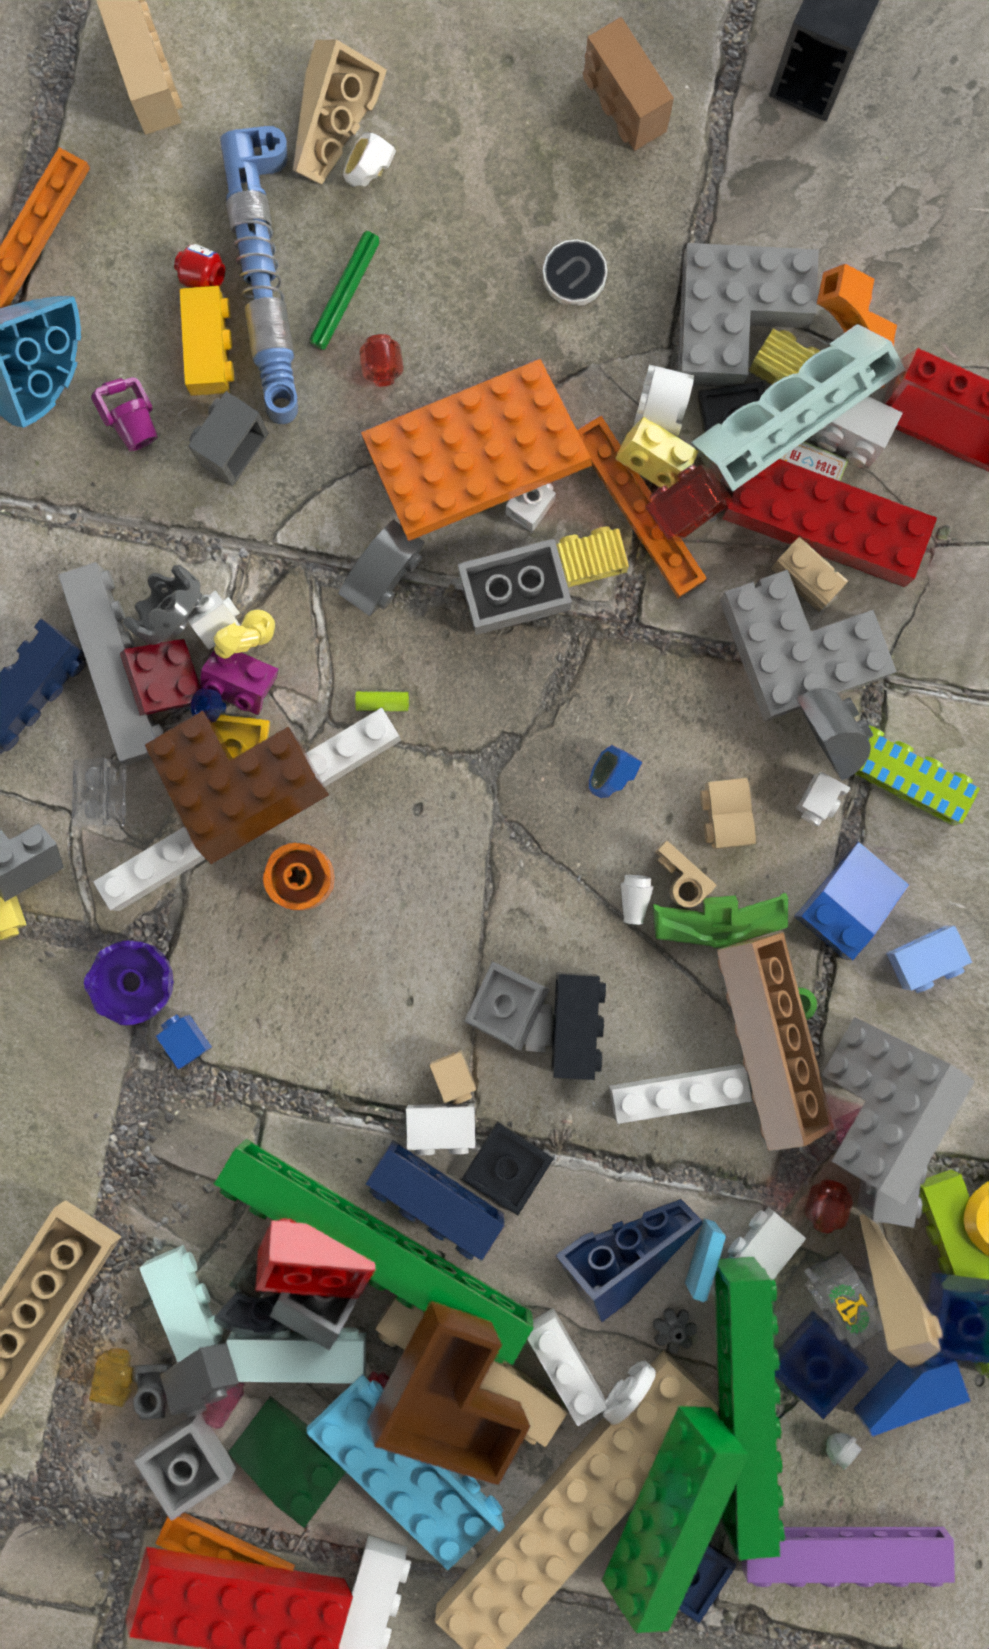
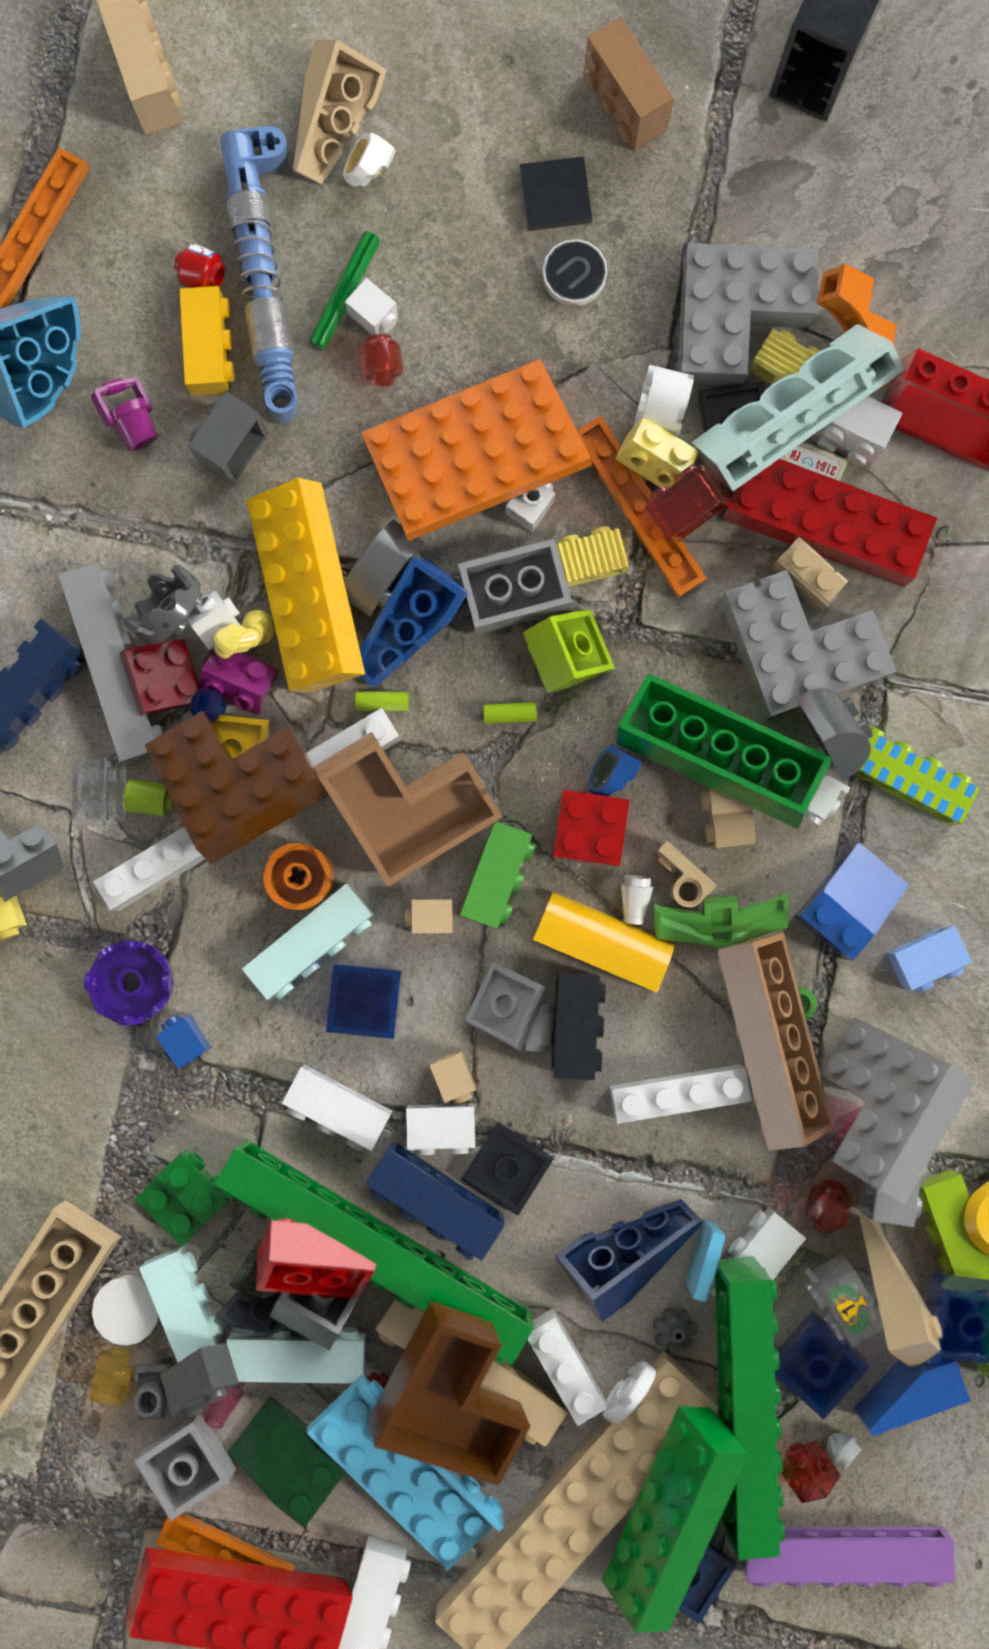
(124, 1310): none -> white tile
(147, 798): none -> lime brick
(182, 1197): none -> green plate
(305, 586): none -> yellow brick
(308, 942): none -> light aqua brick
(336, 1108): none -> white brick
(364, 1000): none -> clear blue brick
(372, 308): none -> white brick
(402, 824): none -> medium nougat piece
(413, 615): none -> blue wedge
(430, 916): none -> tan brick
(498, 875): none -> bright green brick
(510, 713): none -> lime axle
(556, 193): none -> black tile
(568, 650): none -> lime slope
(591, 828): none -> red brick
(604, 941): none -> yellow brick
(723, 750): none -> green brick
(809, 1471): none -> clear red brick

